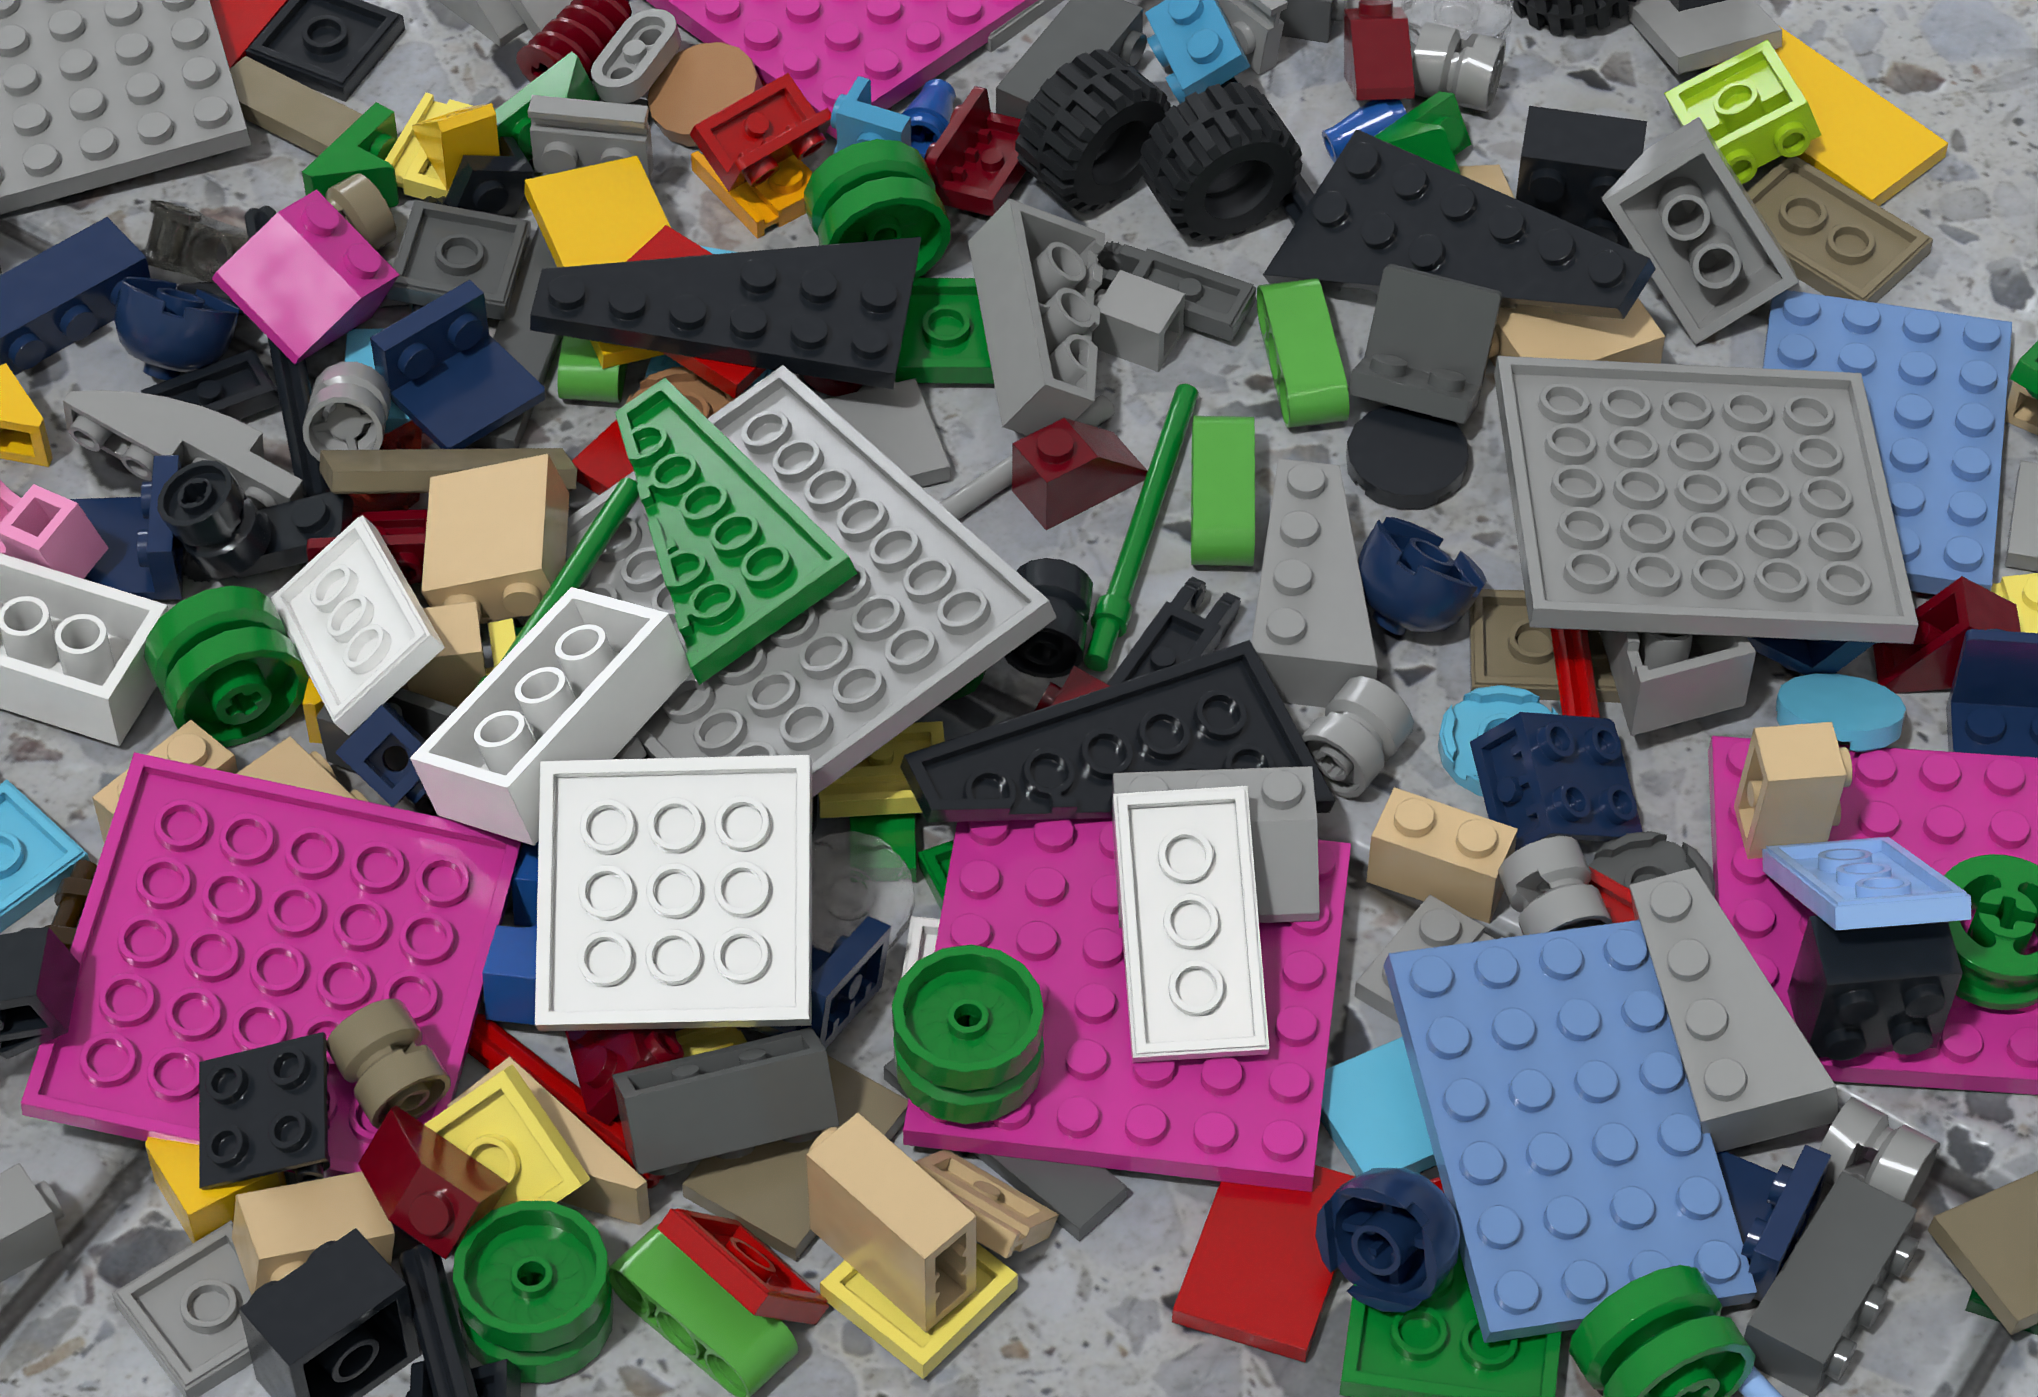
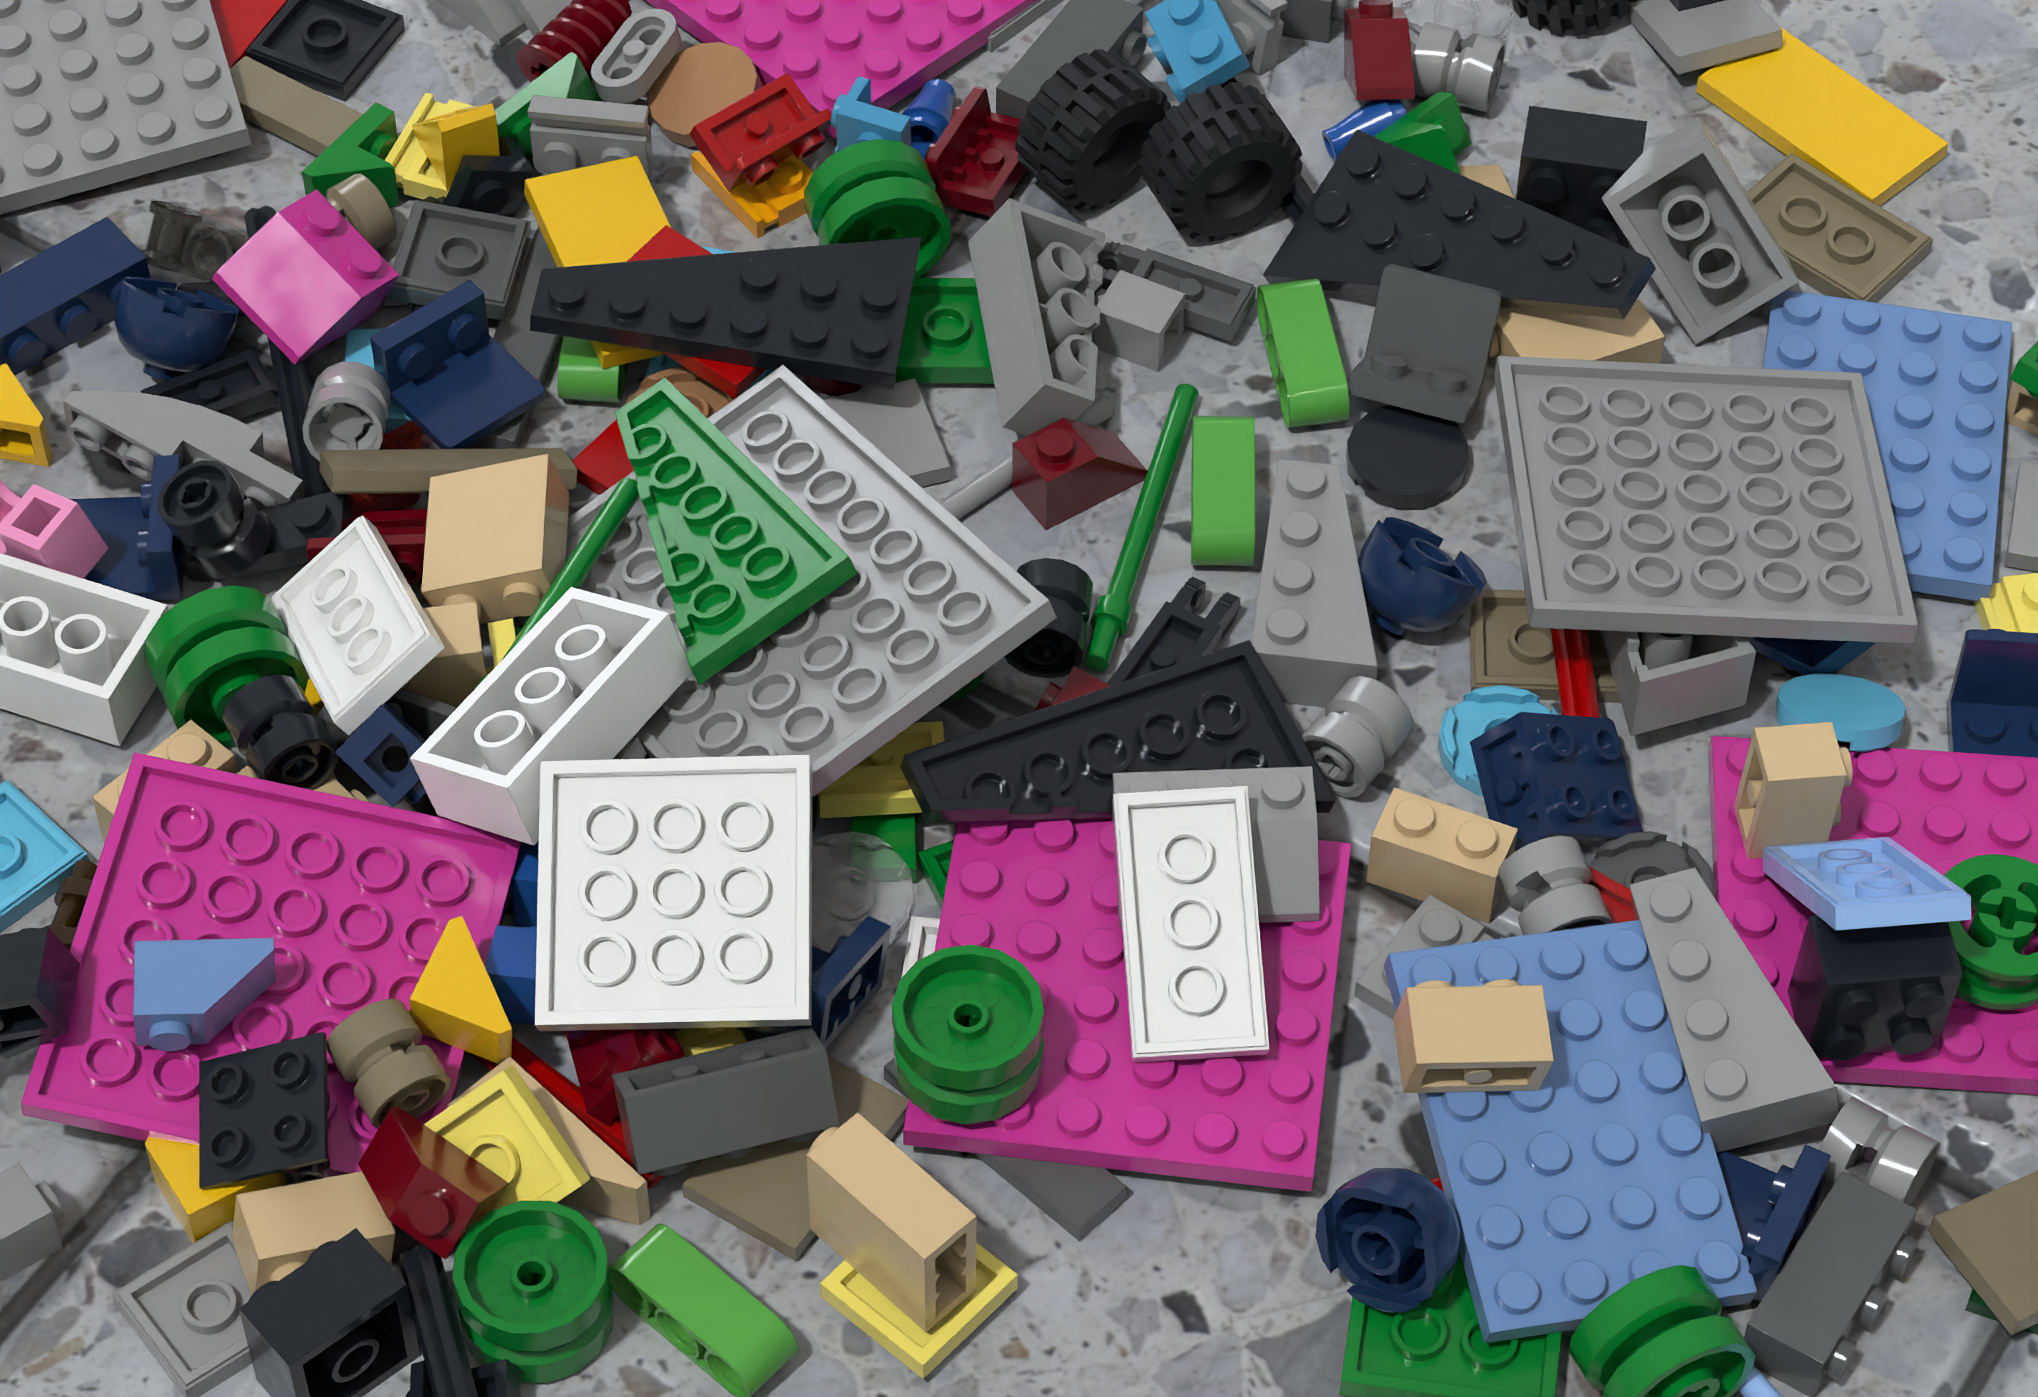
(196, 987): none -> medium blue slope
(279, 733): none -> black wheel
(458, 999): none -> yellow slope
(744, 1266): red tile -> none
(1004, 1215): tan plate -> none
(1260, 1267): red tile -> none
(1376, 1111): medium azure tile -> none
(1472, 1037): none -> tan brick
(1748, 109): lime plate -> none
(1940, 635): dark red slope -> none

